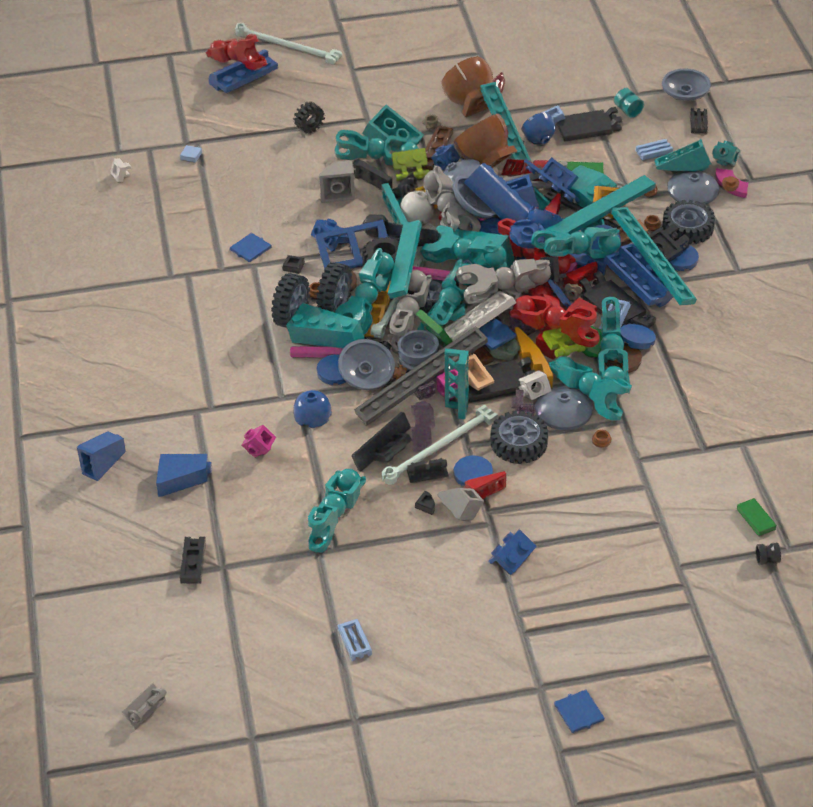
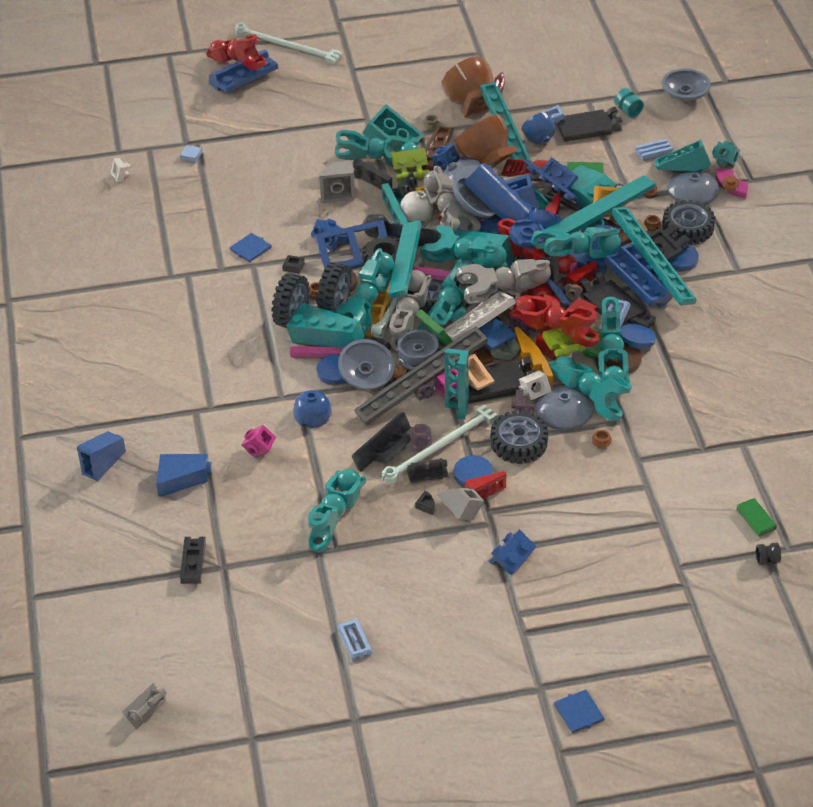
(313, 122): black tyre -> none
(423, 413): bracket -> none
(698, 113): black tile -> none

